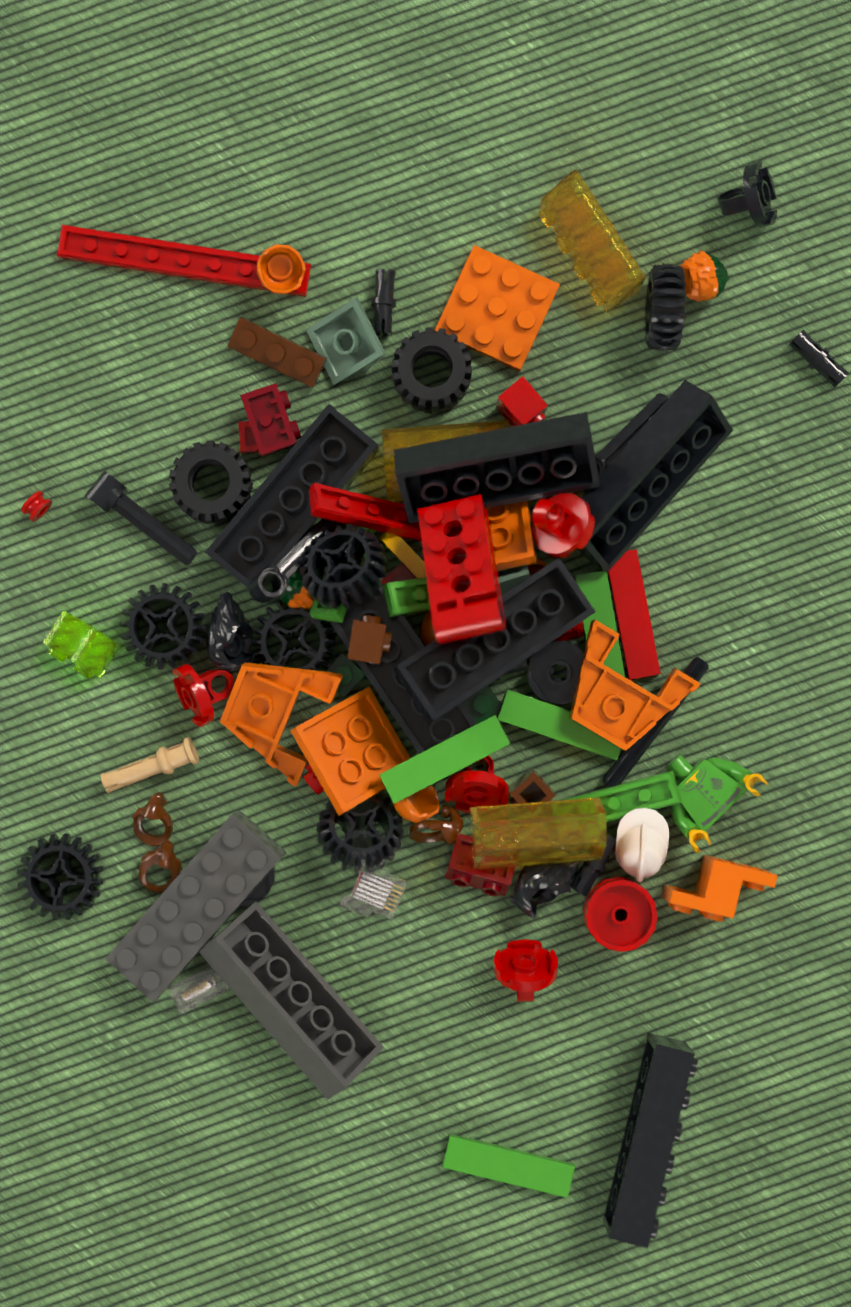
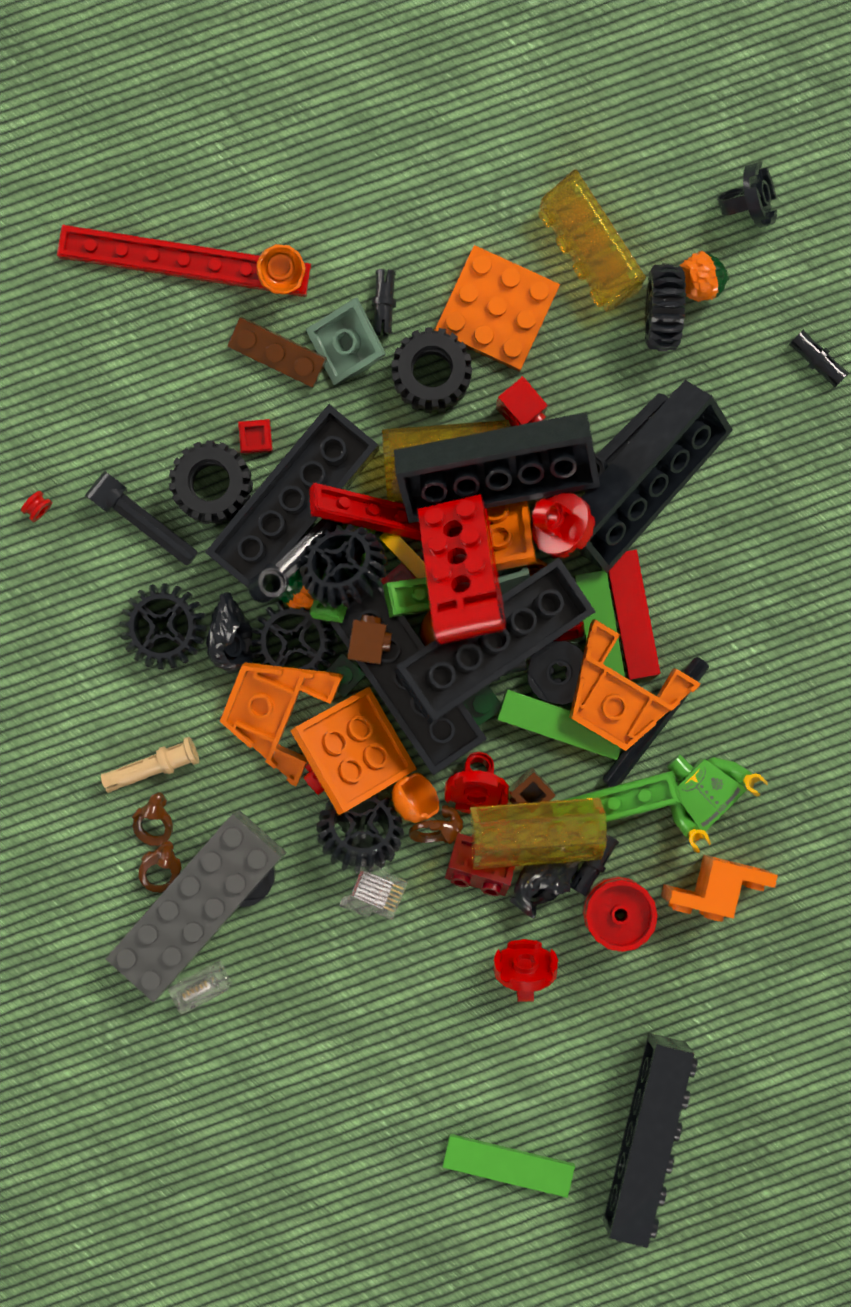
(58, 890): black gear -> none
(81, 644): clear neon green brick -> none
(197, 694): red tile -> none
(269, 419): dark red bracket -> none
(292, 1000): dark grey brick -> none
(444, 759): bright green tile -> none
(642, 842): white piece -> none

